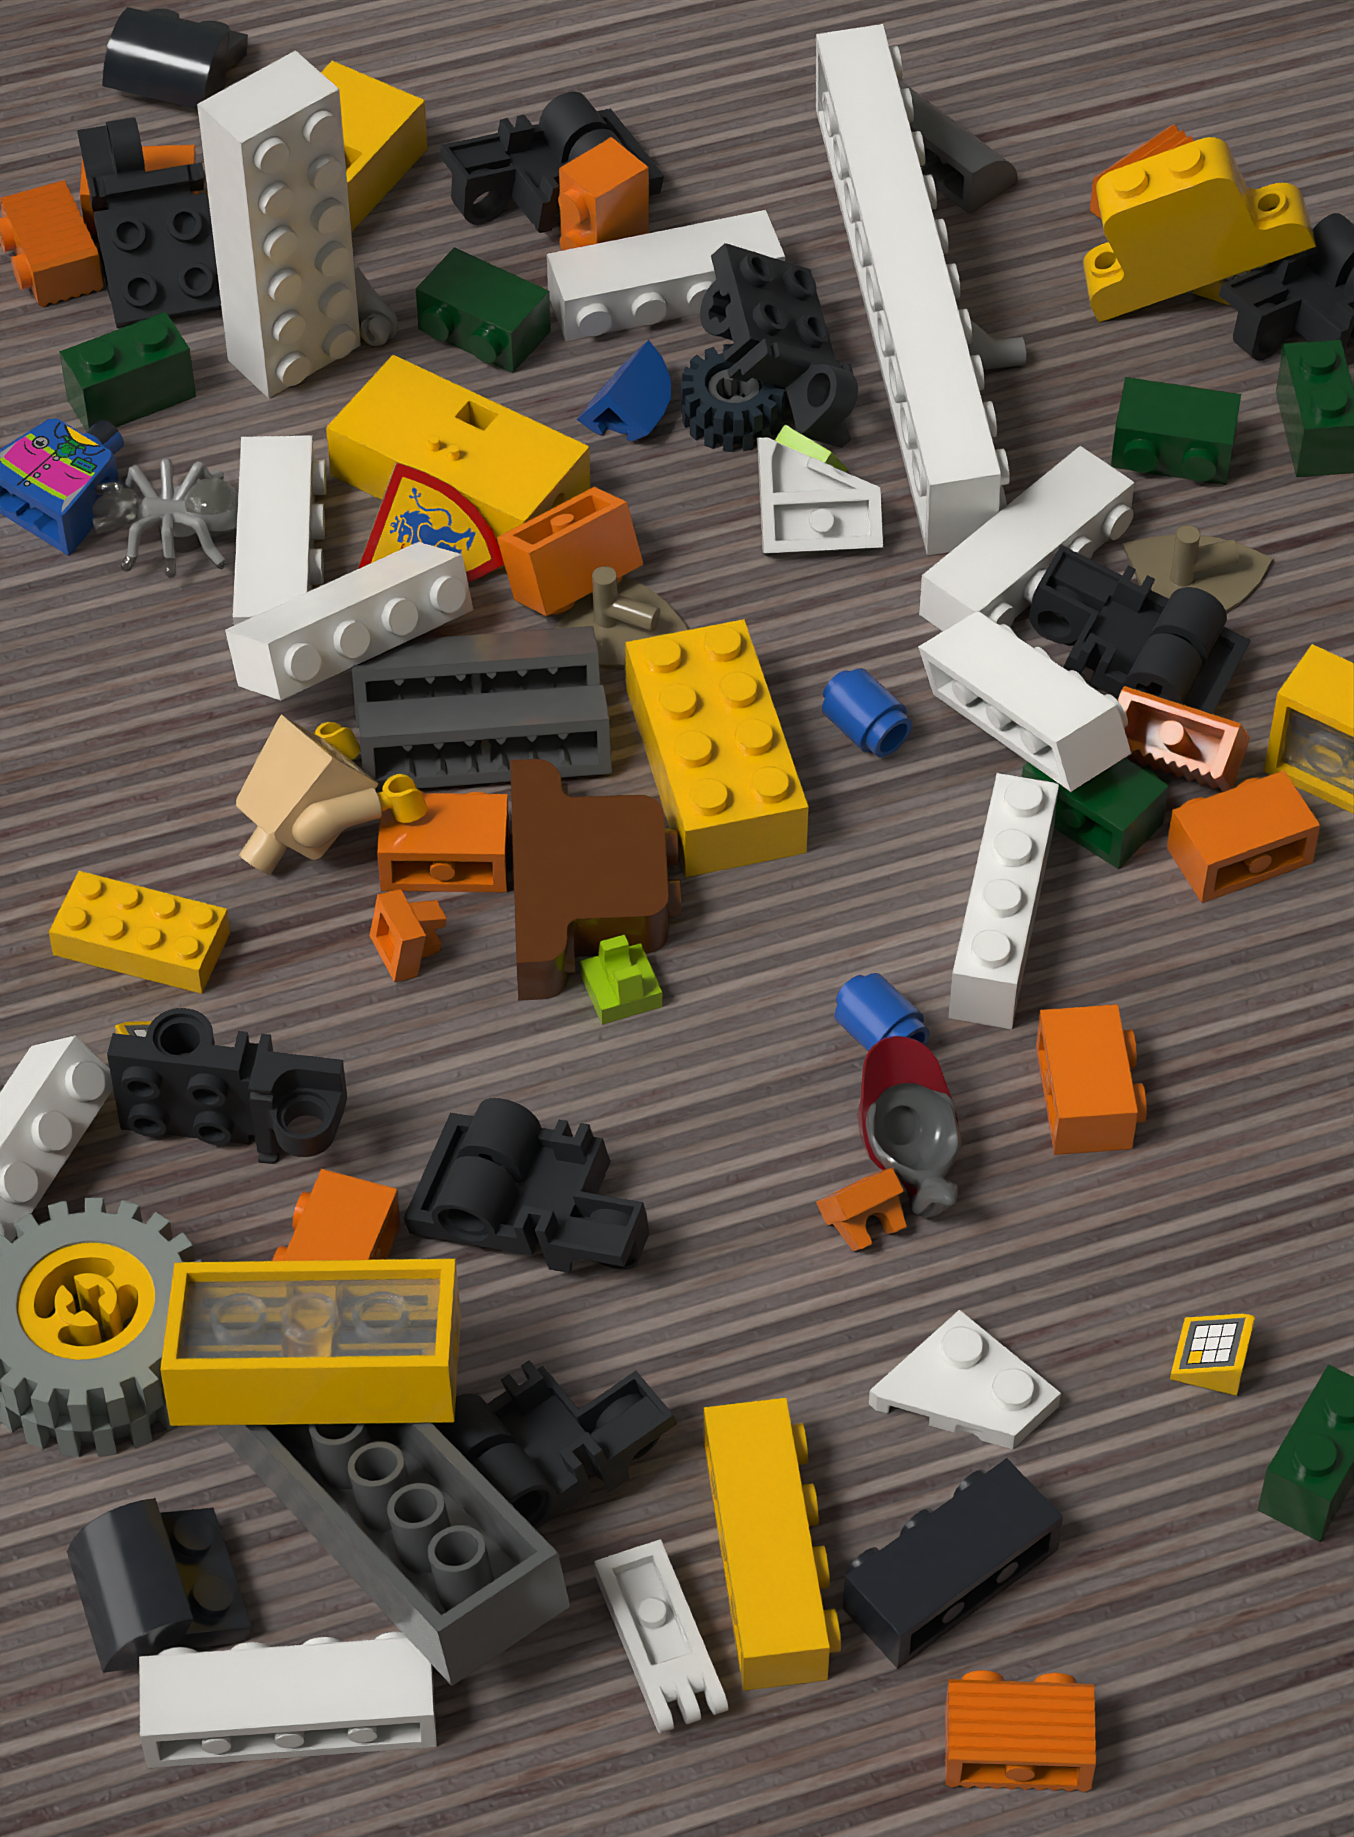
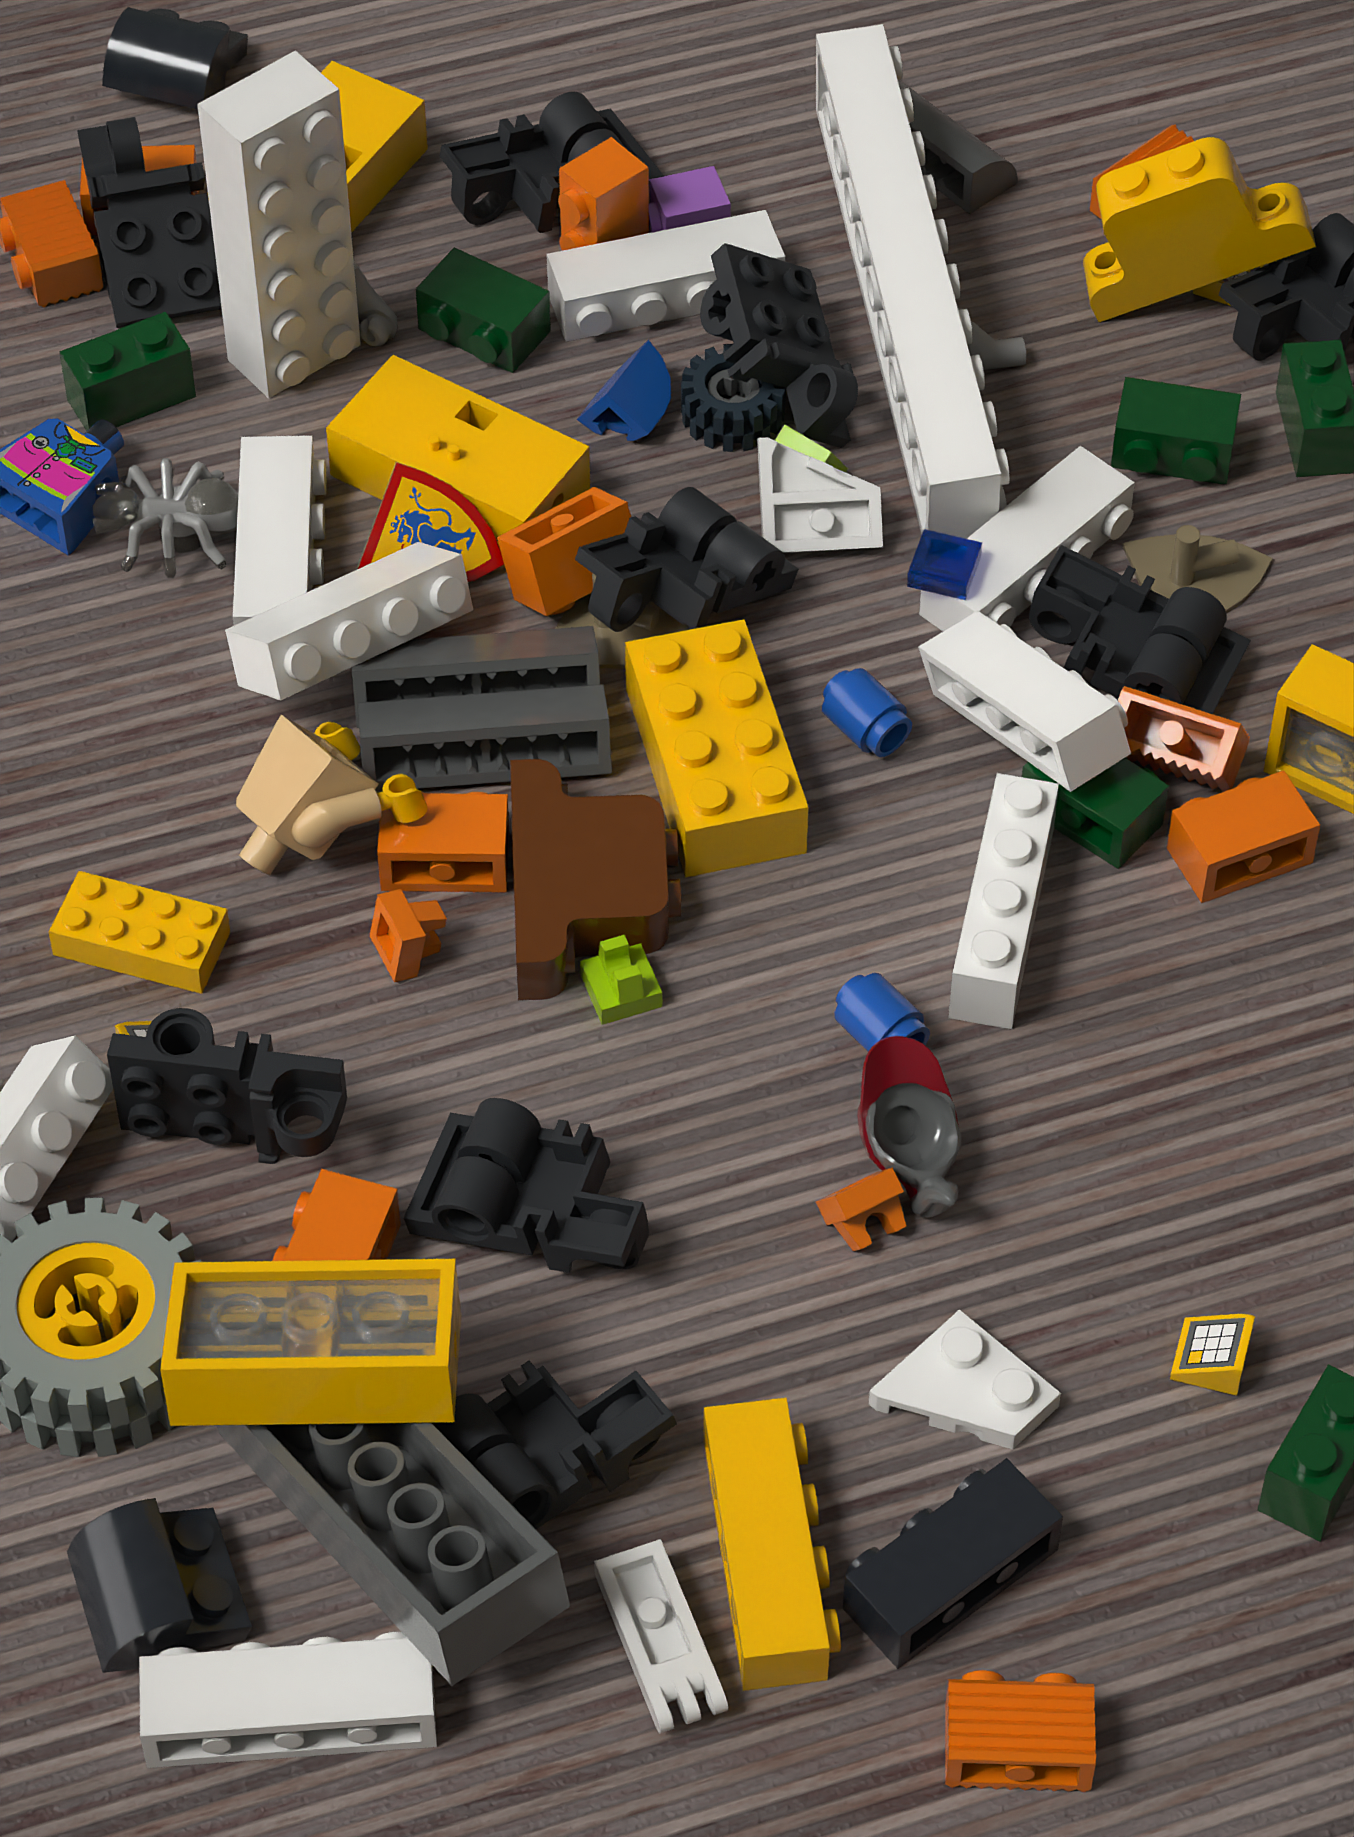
(684, 563): none -> black plate
(687, 199): none -> medium lavender brick
(944, 564): none -> clear blue tile
(1089, 1079): orange brick -> none

